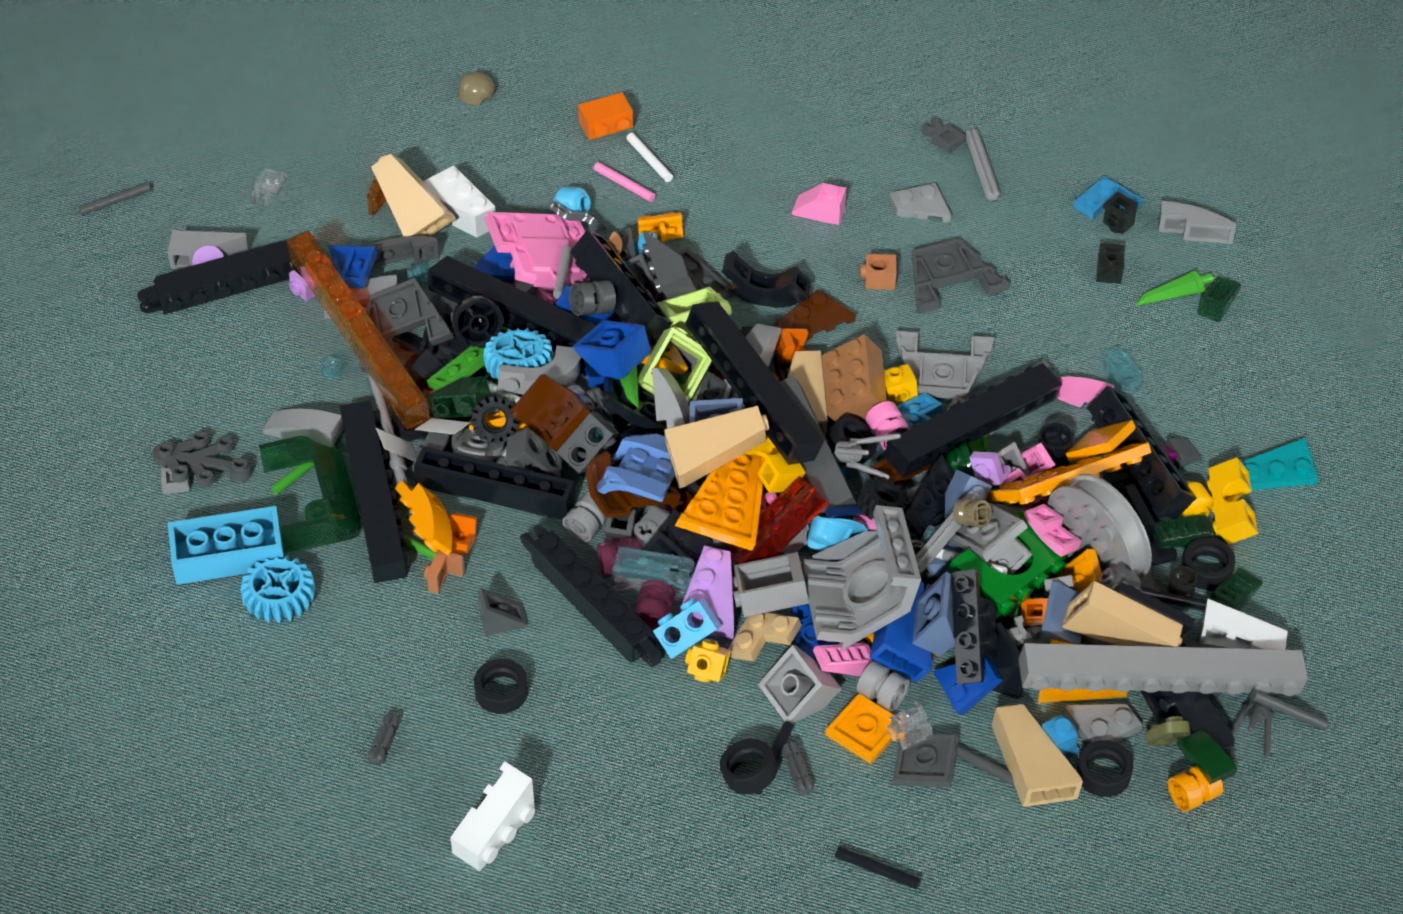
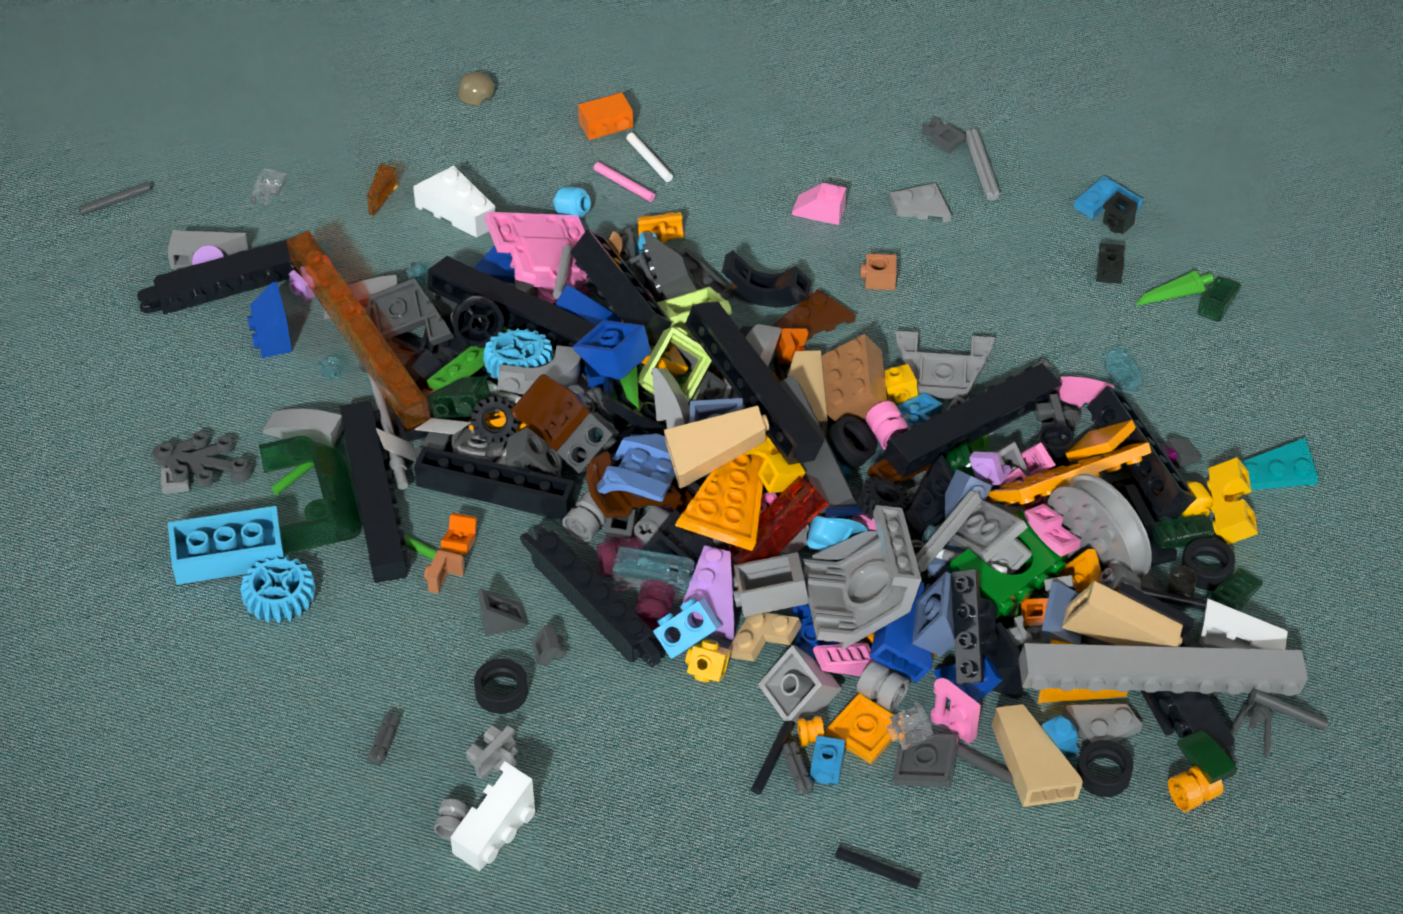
(269, 323): none -> blue slope
(353, 263): blue wing -> none
(406, 247): dark grey slope -> none
(411, 201): tan slope -> none
(427, 516): light orange slope -> none
(451, 815): none -> light grey wheel
(498, 751): none -> light grey hips
(547, 646): none -> dark grey tile
(575, 215): dark grey hair -> none
(592, 298): dark grey wheel -> none
(753, 781): black tyre -> none
(809, 730): none -> light orange wheel
(827, 760): none -> dark azure brick
(851, 452): light grey plant -> none
(946, 265): dark grey wing -> none
(963, 712): none -> bright pink plate
(972, 512): dark tan wheel -> none
(1053, 412): none -> dark grey hips
(1168, 732): olive plate -> none
(1195, 223): light grey slope -> none

